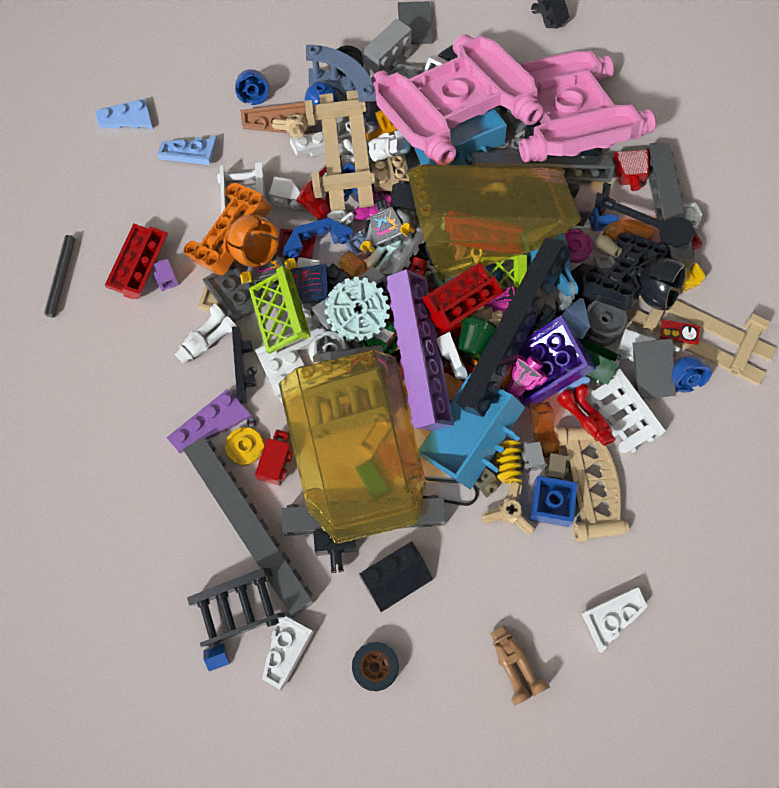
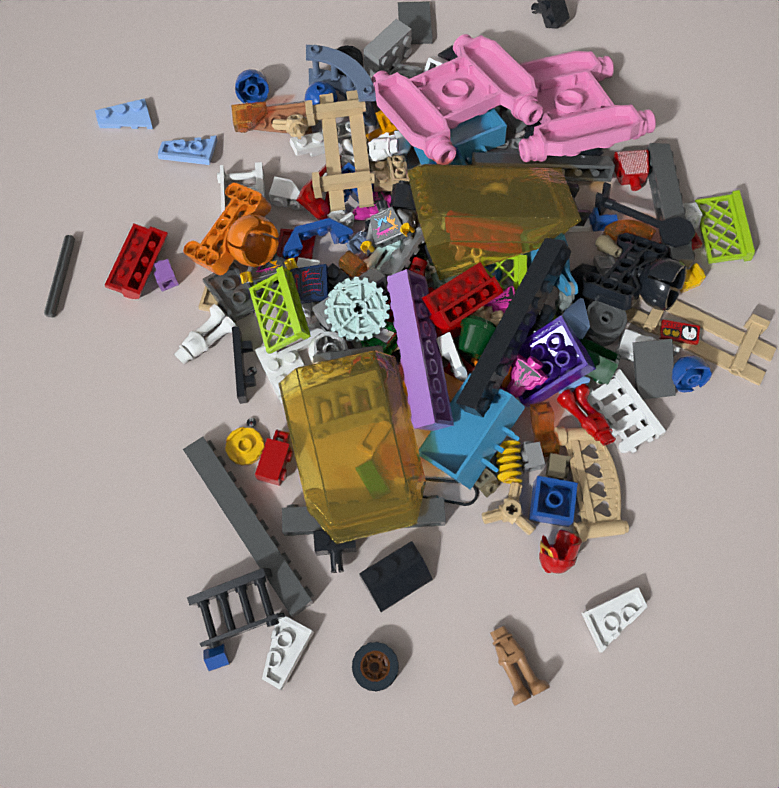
(214, 418): medium lavender wing -> none
(248, 115): none -> clear orange slope
(561, 554): none -> red helmet
(579, 244): dark pink tile -> none
(740, 224): none -> lime fence

